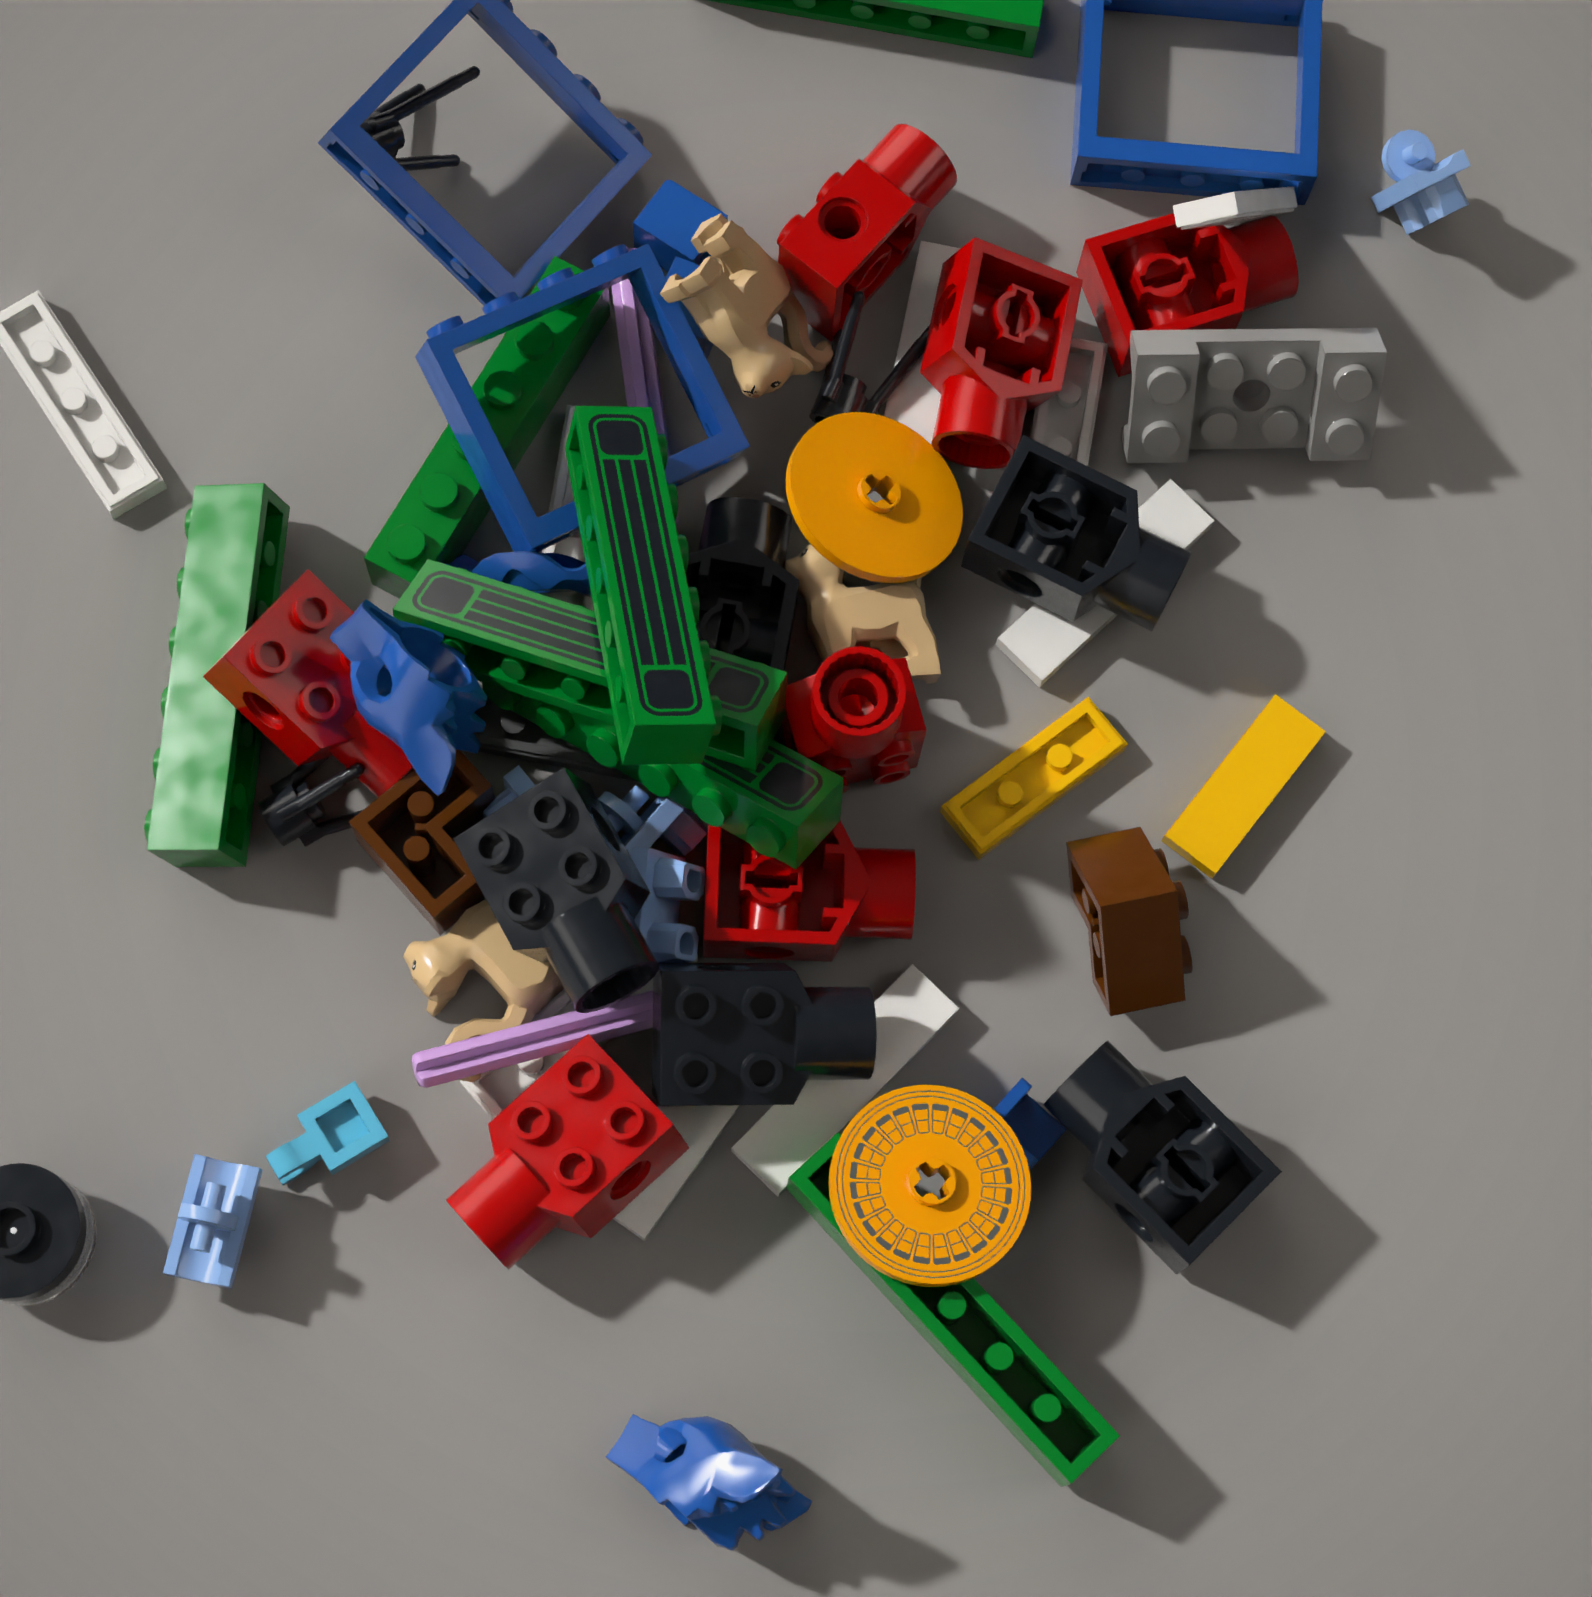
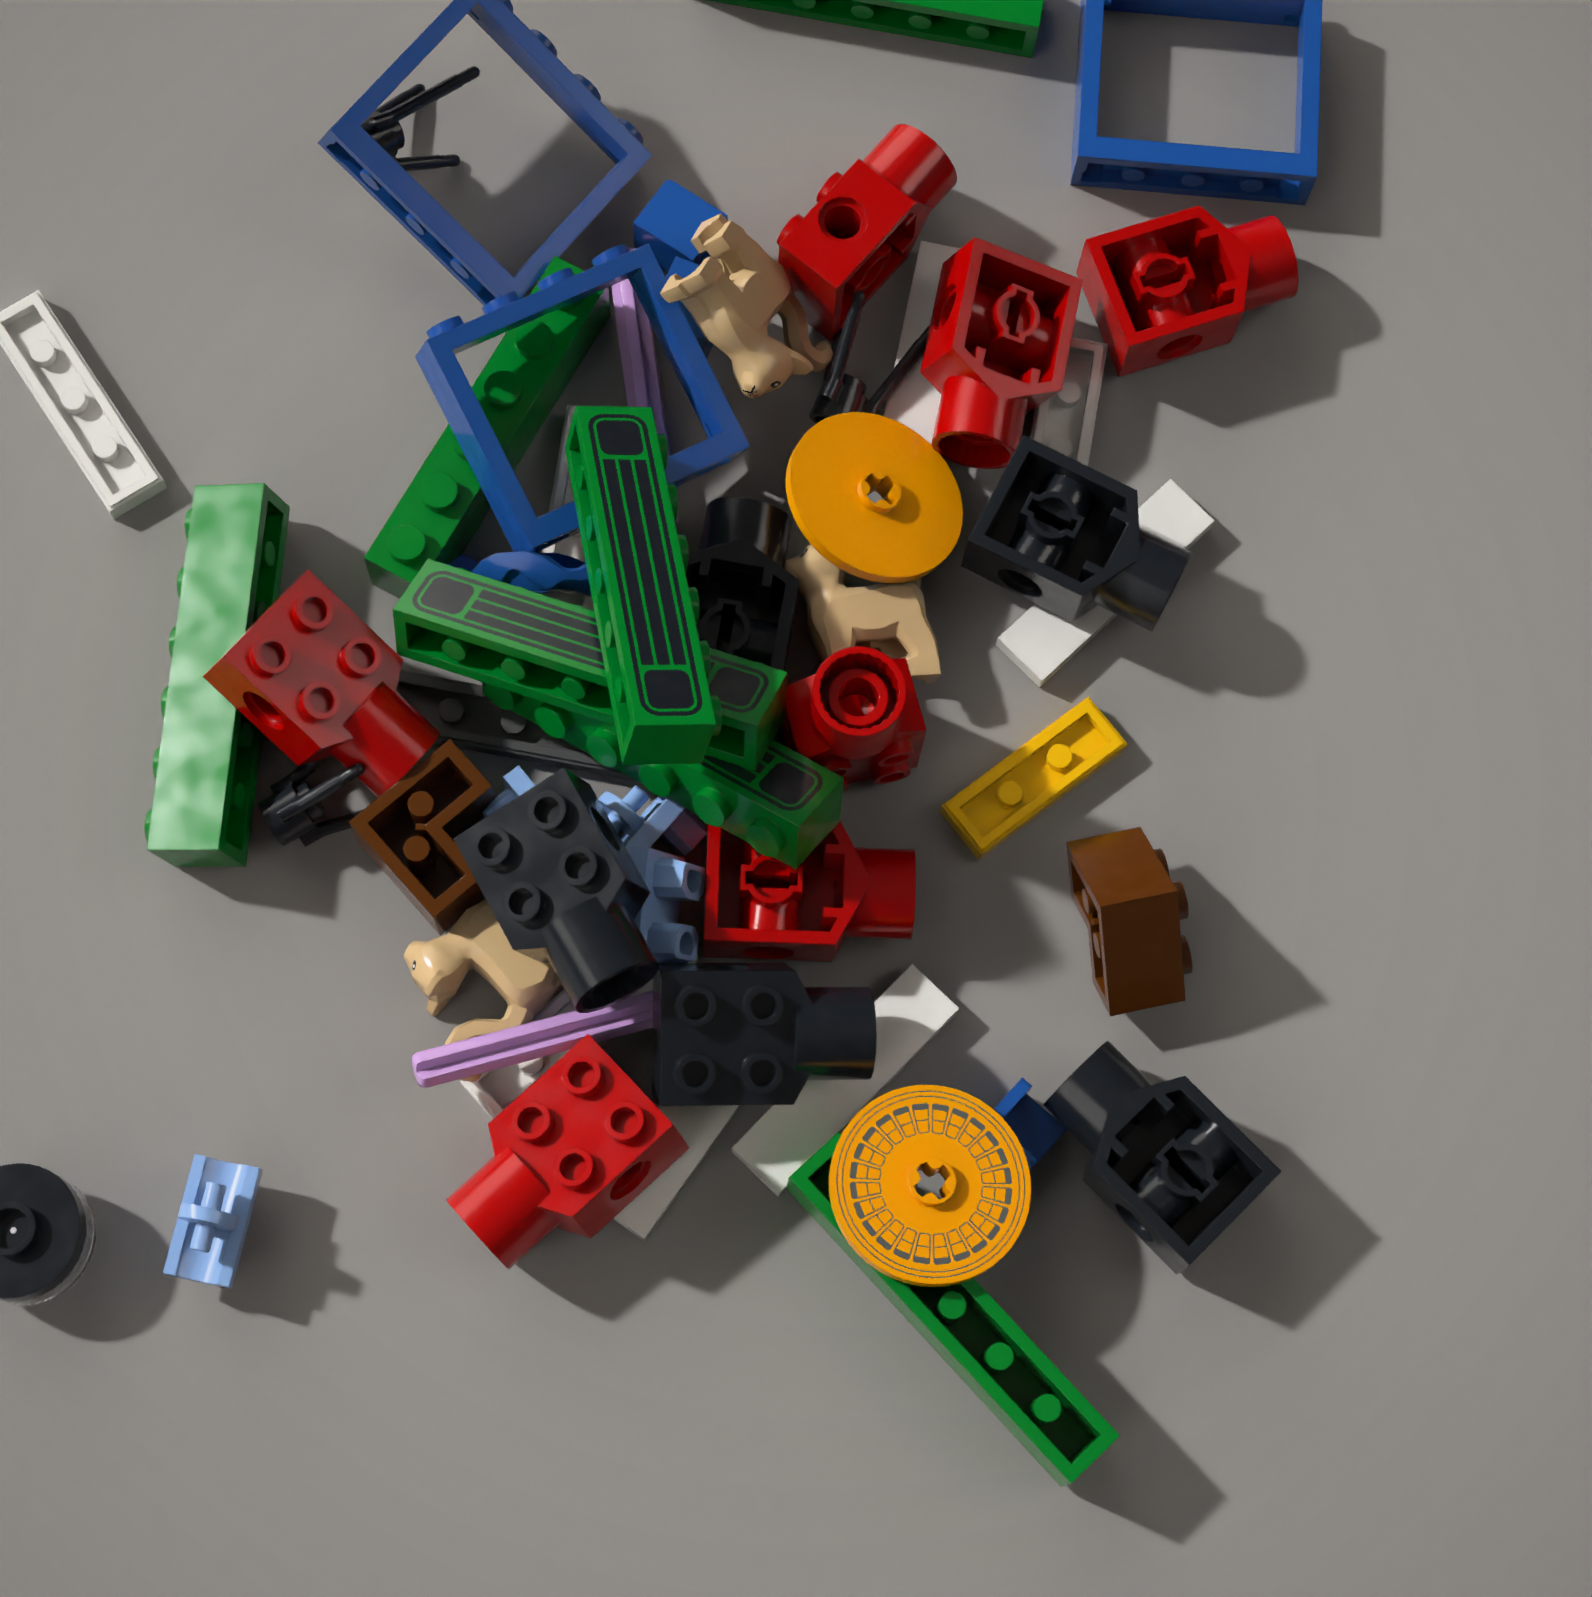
(337, 1131): medium azure plate -> none
(420, 697): blue piece -> none
(708, 1477): blue piece -> none
(1234, 207): white tile -> none
(1243, 786): yellow tile -> none
(1315, 396): light grey piece -> none
(1422, 188): light blue hips -> none

